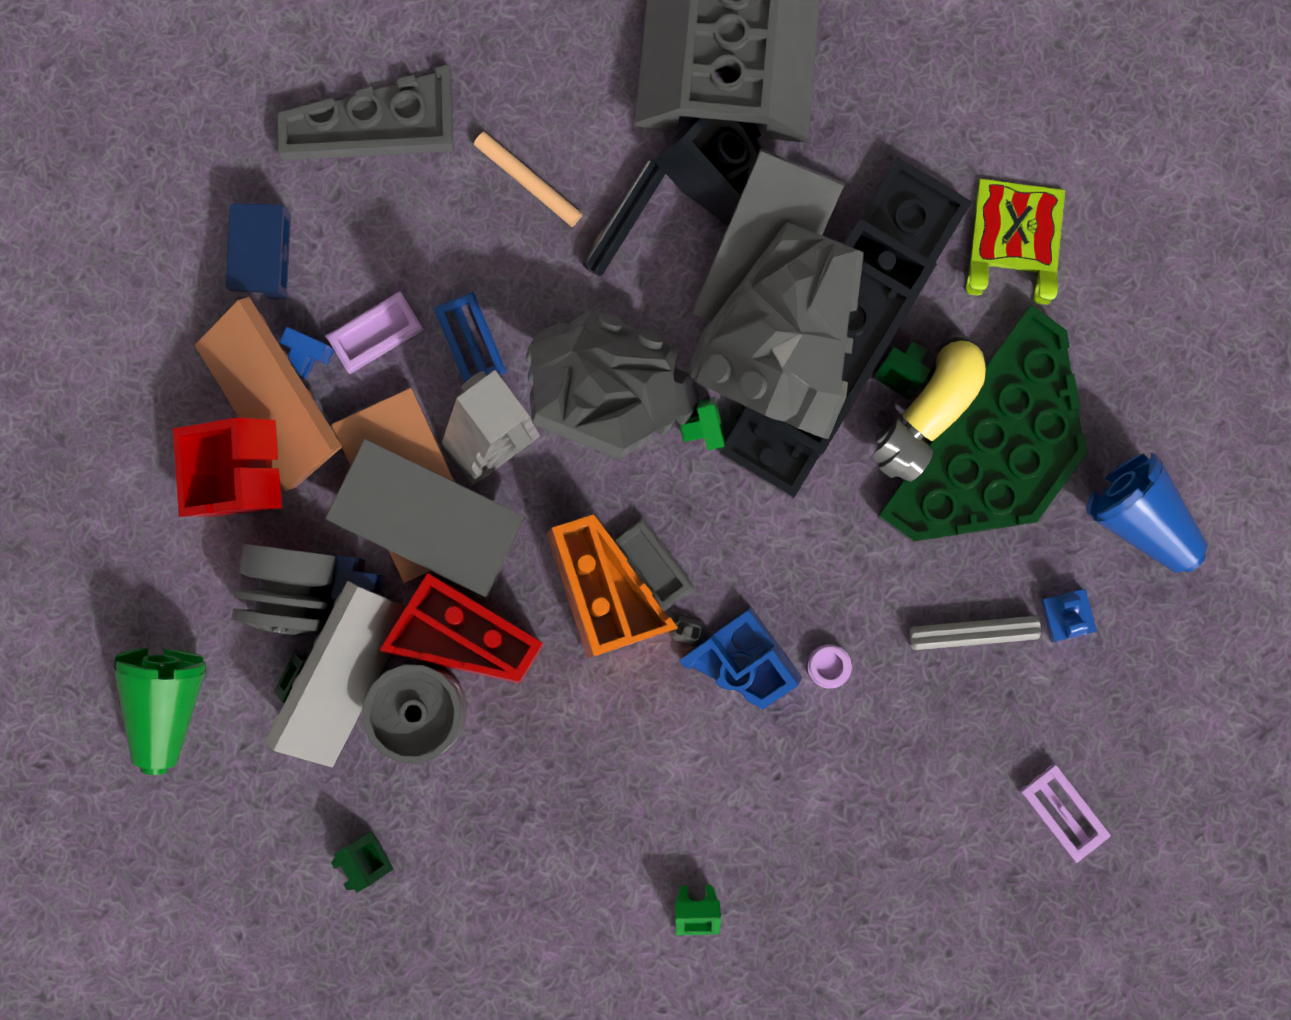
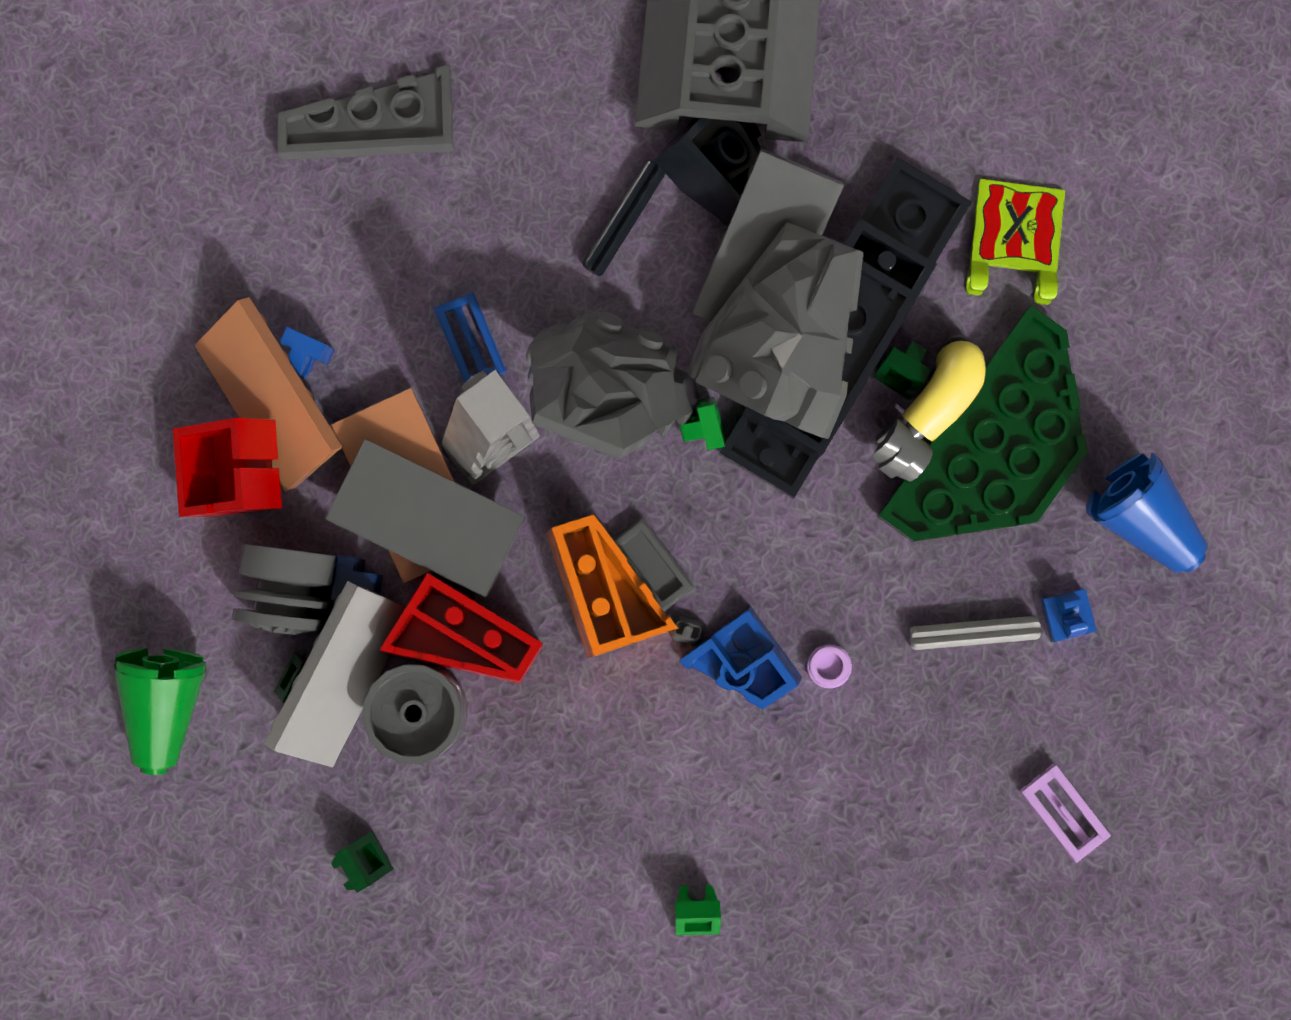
(258, 249): dark blue panel -> none
(374, 332): lavender tile -> none
(527, 179): light nougat bar -> none

